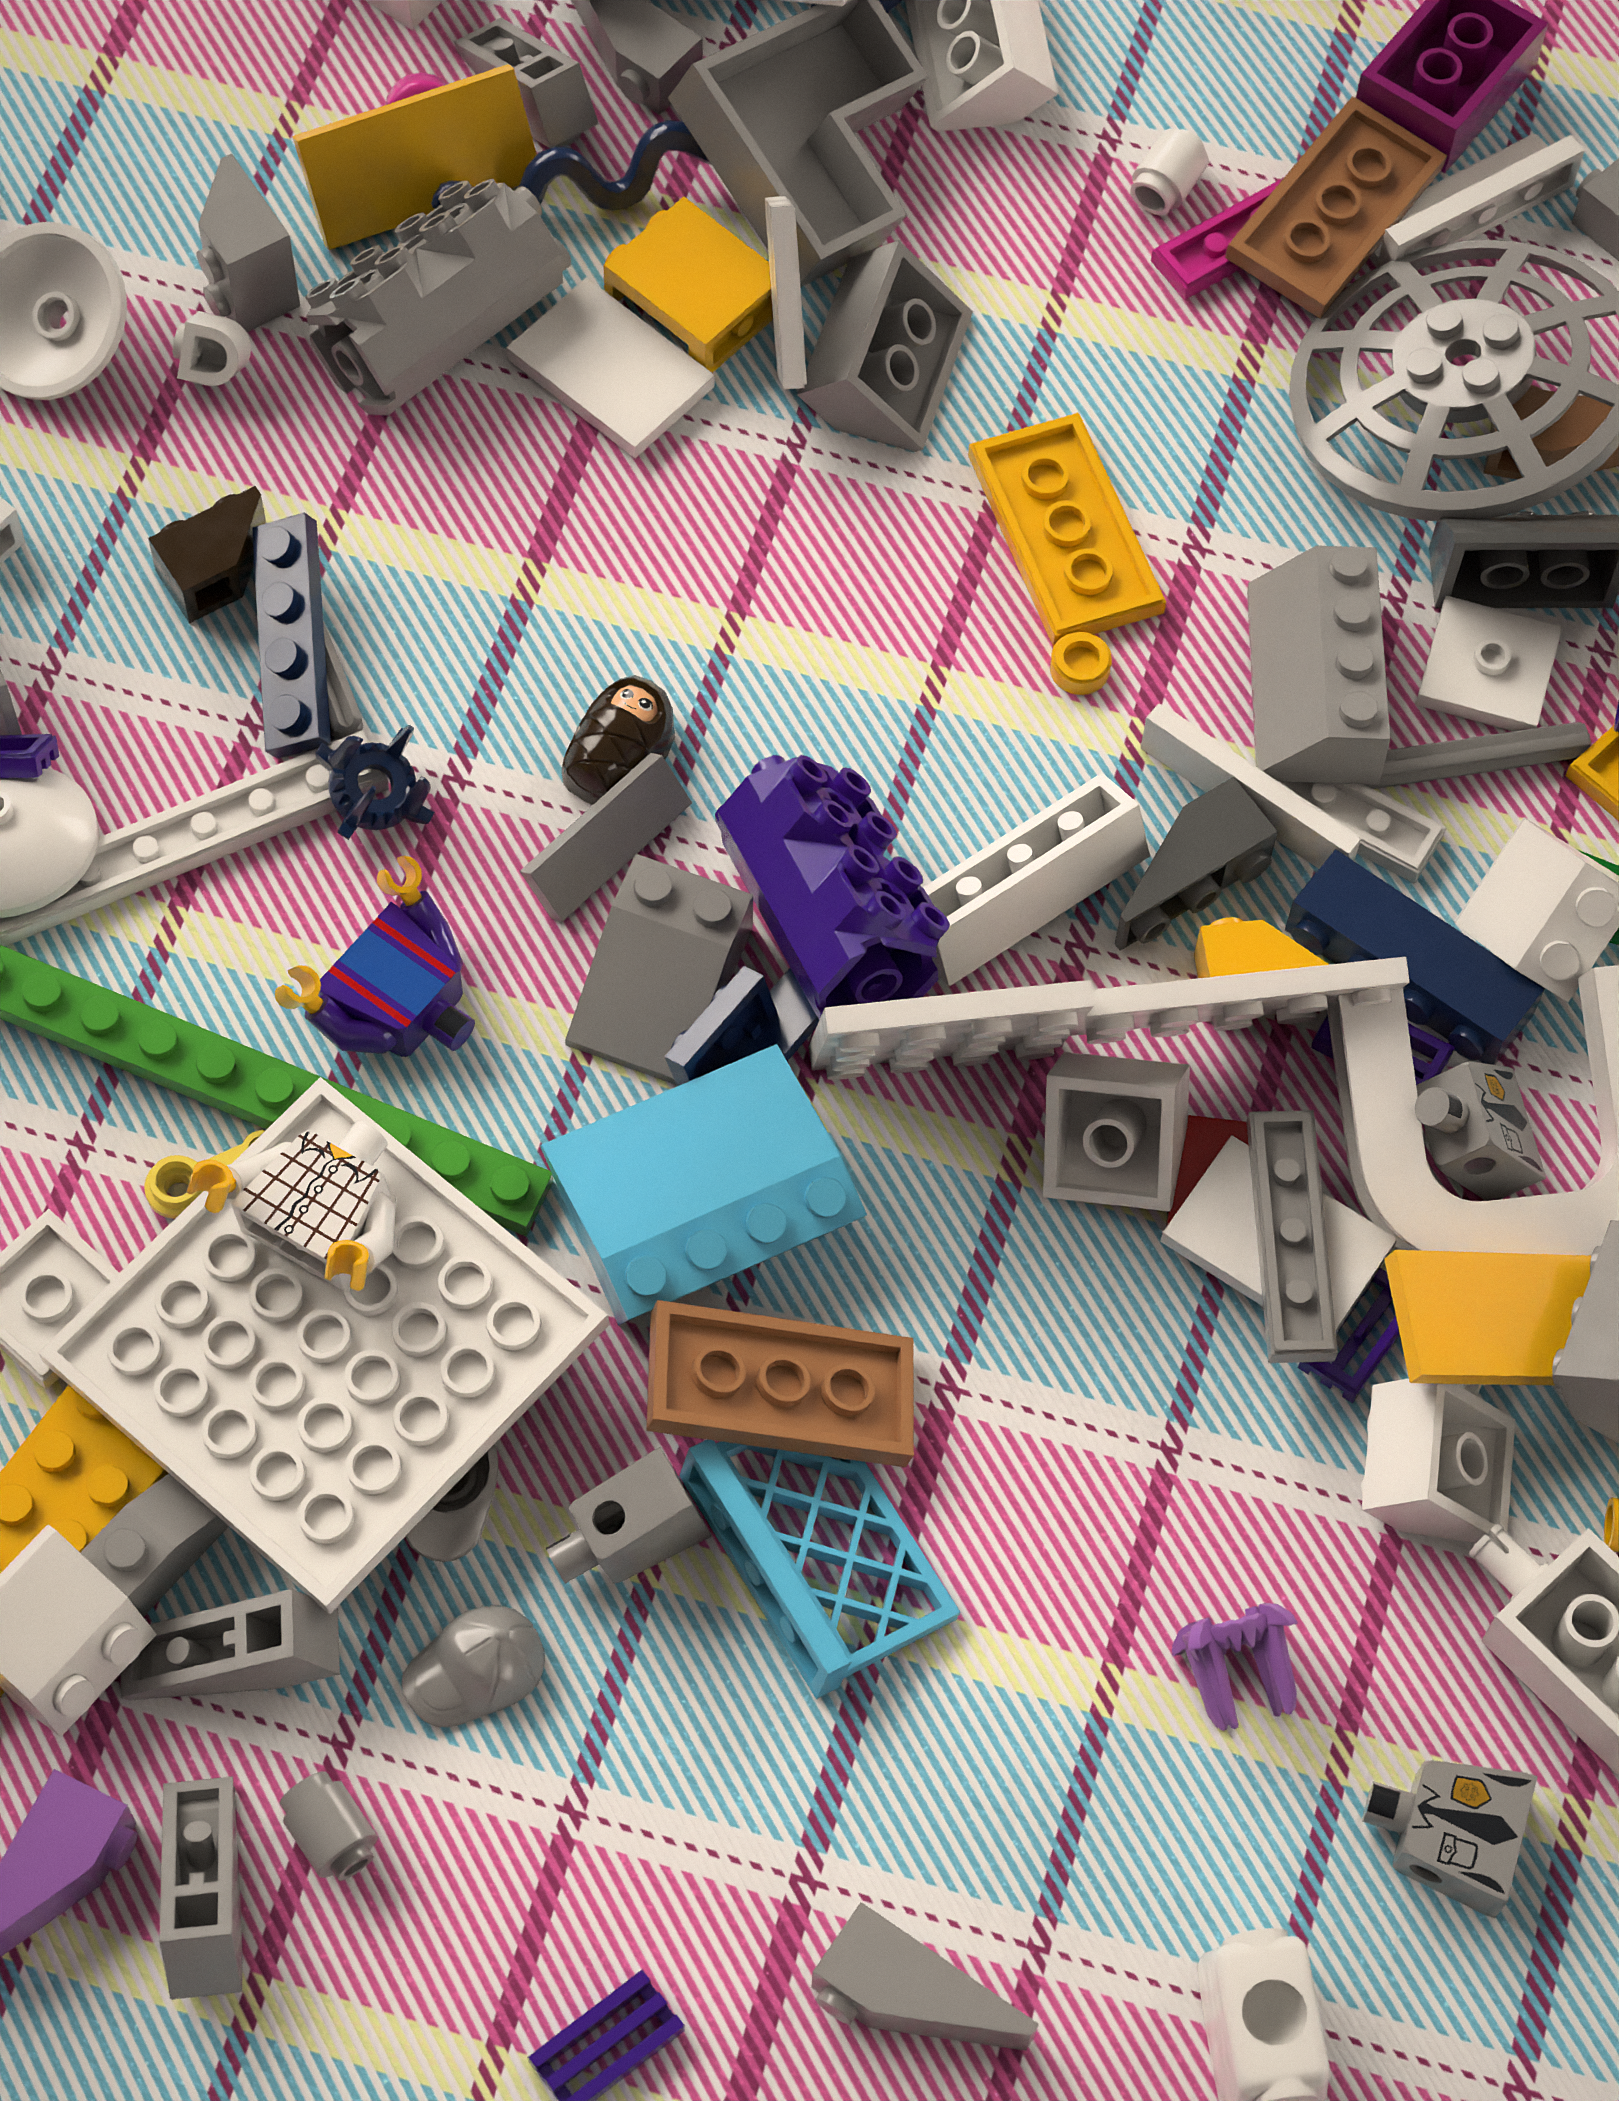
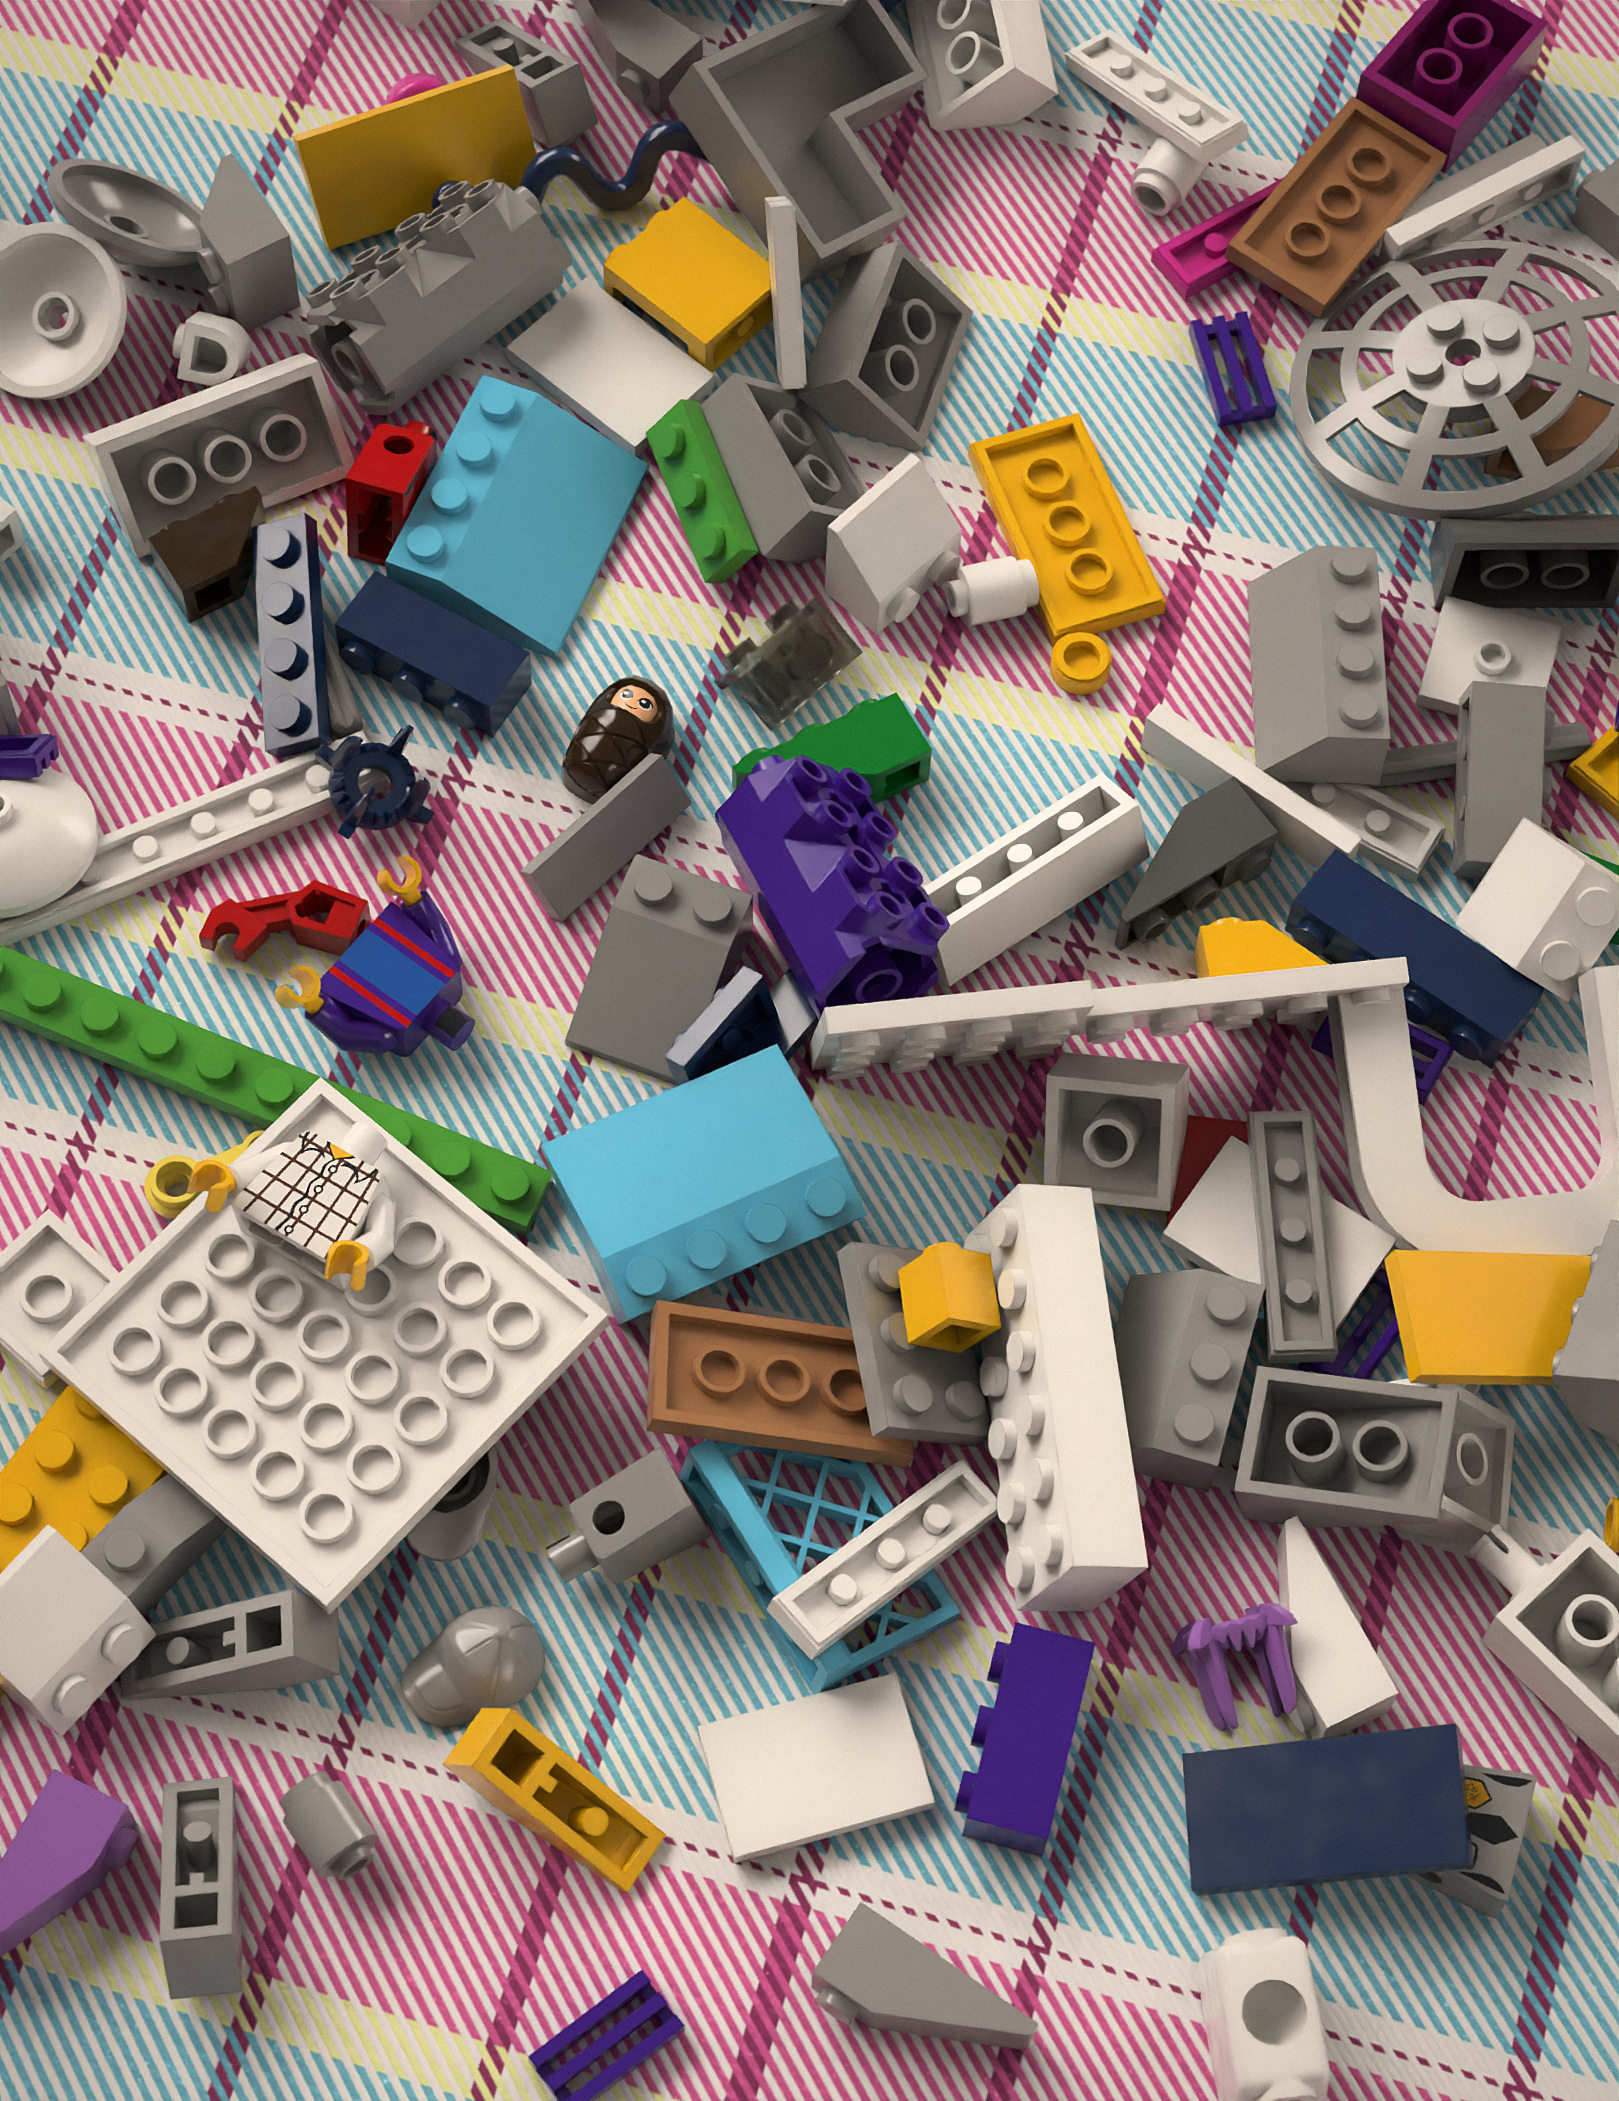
(127, 212): none -> light grey dish
(251, 431): none -> white slope
(258, 917): none -> red piece
(390, 466): none -> red torso
(433, 654): none -> dark blue brick
(517, 517): none -> medium azure slope
(553, 1796): none -> yellow slope
(701, 492): none -> bright green plate
(780, 466): none -> light grey slope
(789, 662): none -> clear smoke bracket
(815, 1767): none -> white tile
(872, 739): none -> green slope
(884, 1559): none -> white tile
(891, 547): none -> white slope
(906, 1386): none -> light grey plate
(949, 1298): none -> yellow brick
(992, 590): none -> white brick
(1024, 1738): none -> dark purple brick
(1057, 1404): none -> white brick
(1157, 96): none -> white tile
(1181, 1367): none -> light grey slope
(1223, 331): none -> dark purple tile
(1327, 1810): none -> dark blue tile
(1330, 1656): none -> white slope
(1344, 1450): none -> light grey slope
(1477, 1118): light grey torso -> none
(1498, 770): none -> light grey brick

